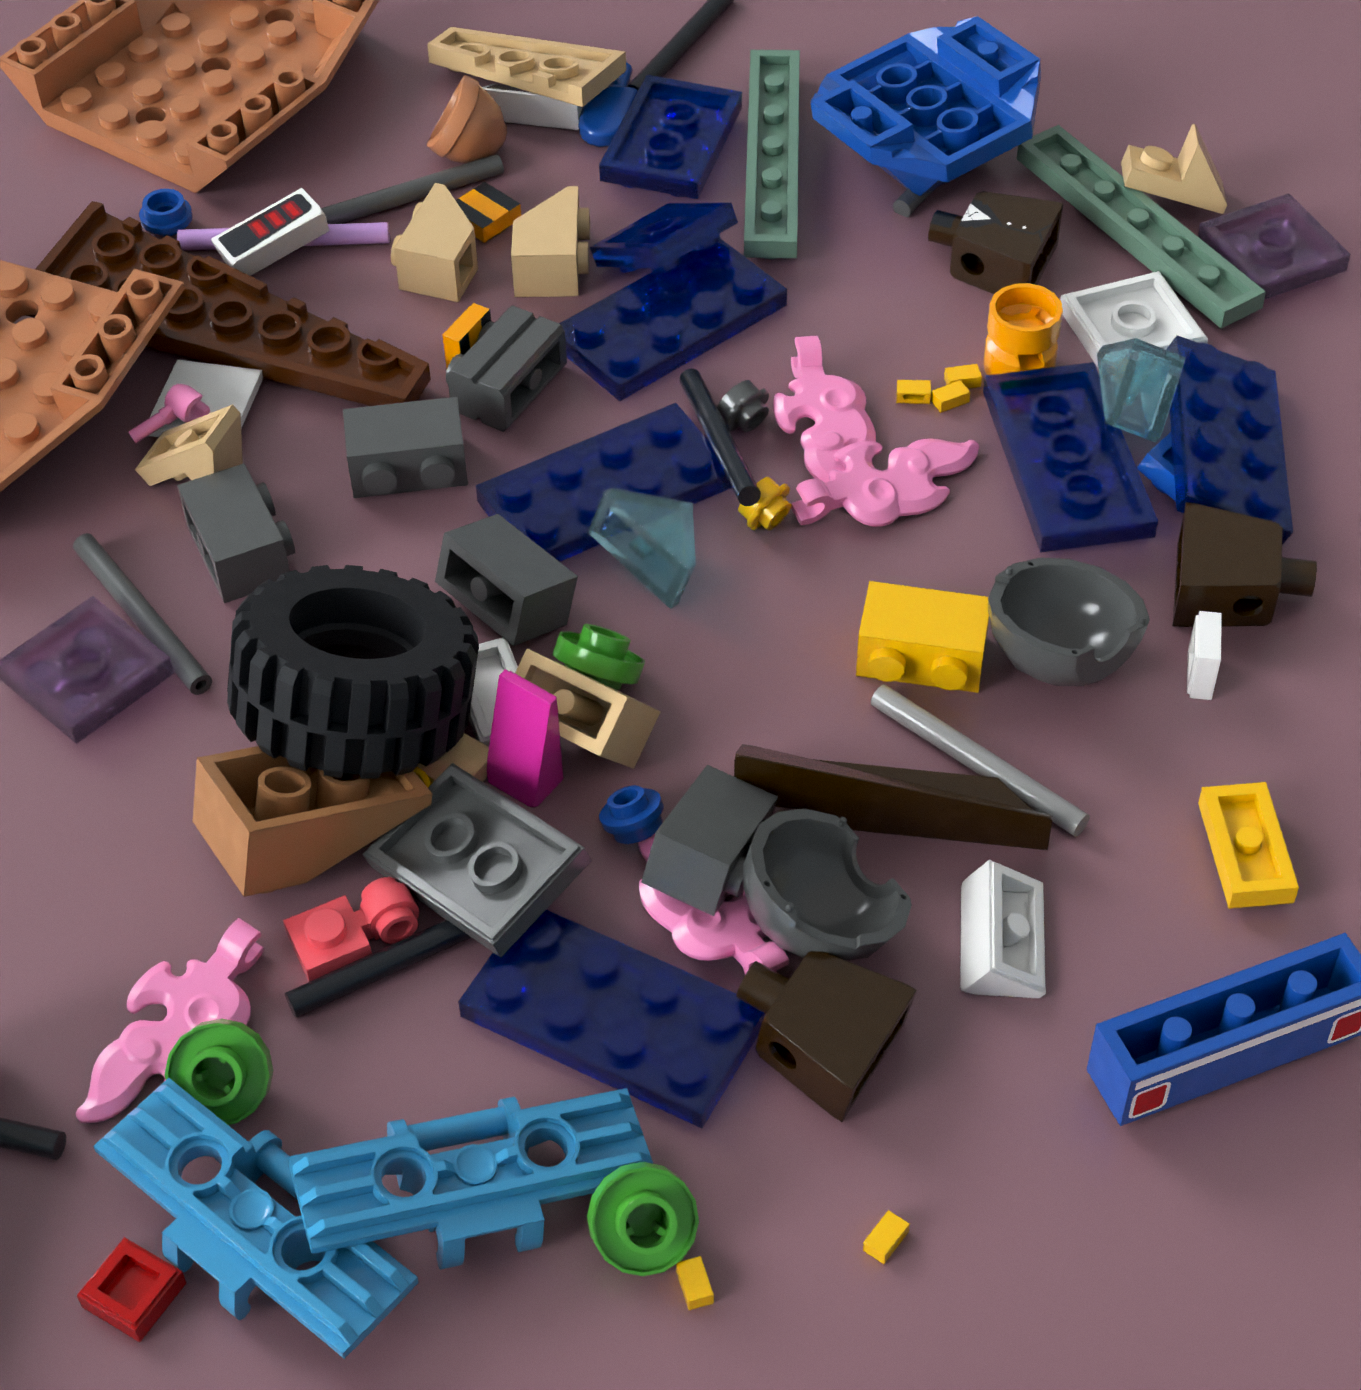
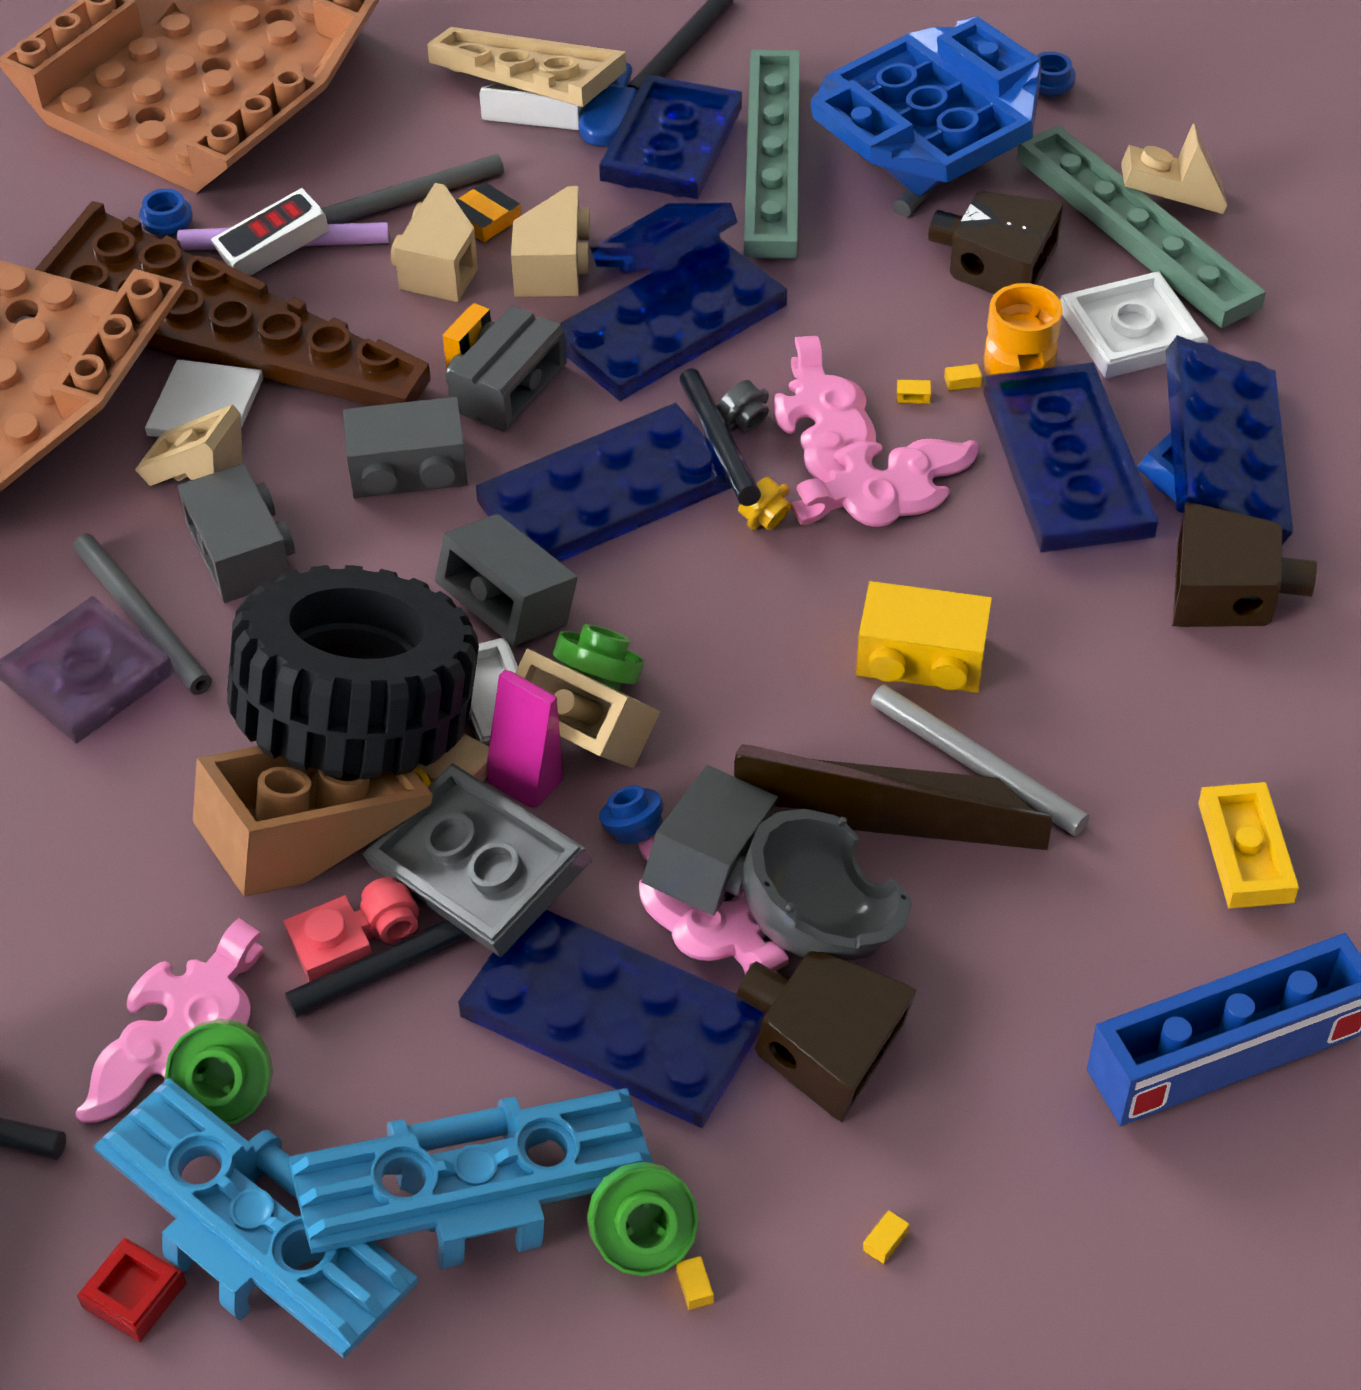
(180, 403): bright pink hand -> none
(469, 126): nougat hat -> none
(649, 539): clear light blue slope -> none
(950, 396): yellow piece -> none
(1002, 933): white slope -> none
(1056, 74): none -> blue plate
(1065, 620): dark grey cylinder -> none
(1138, 385): clear light blue slope -> none
(1204, 655): white tile -> none
(1276, 245): clear purple plate -> none

